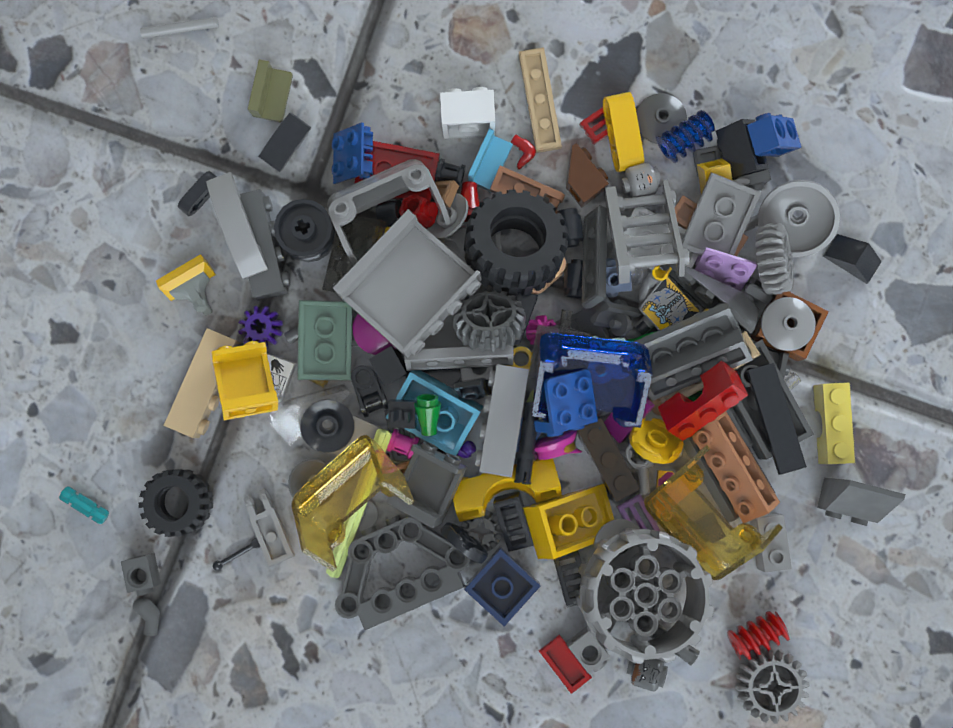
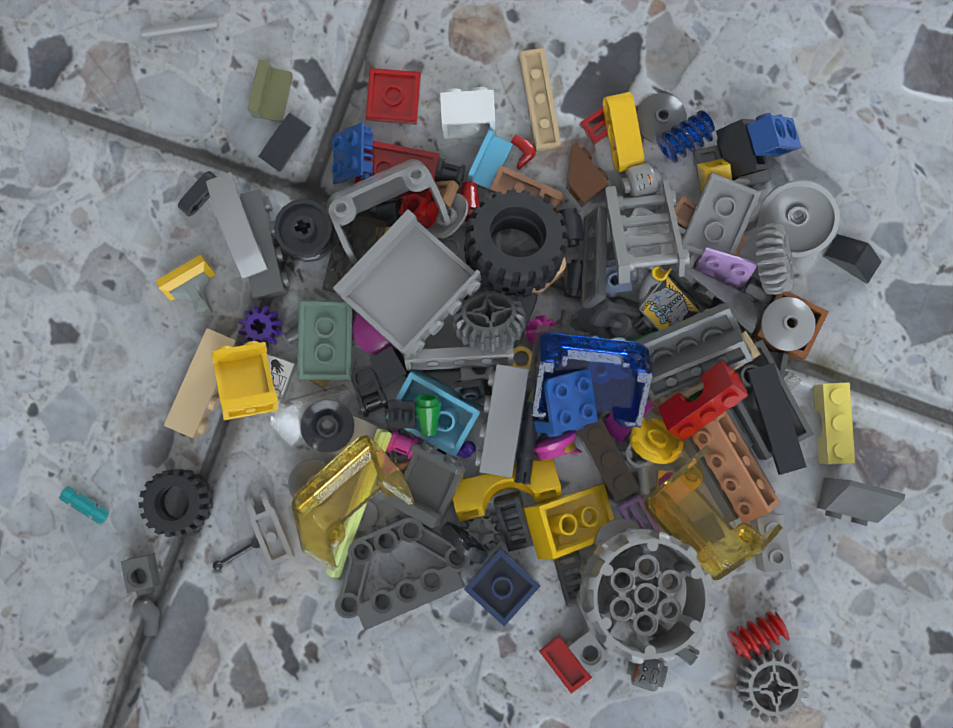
(393, 96): none -> red plate

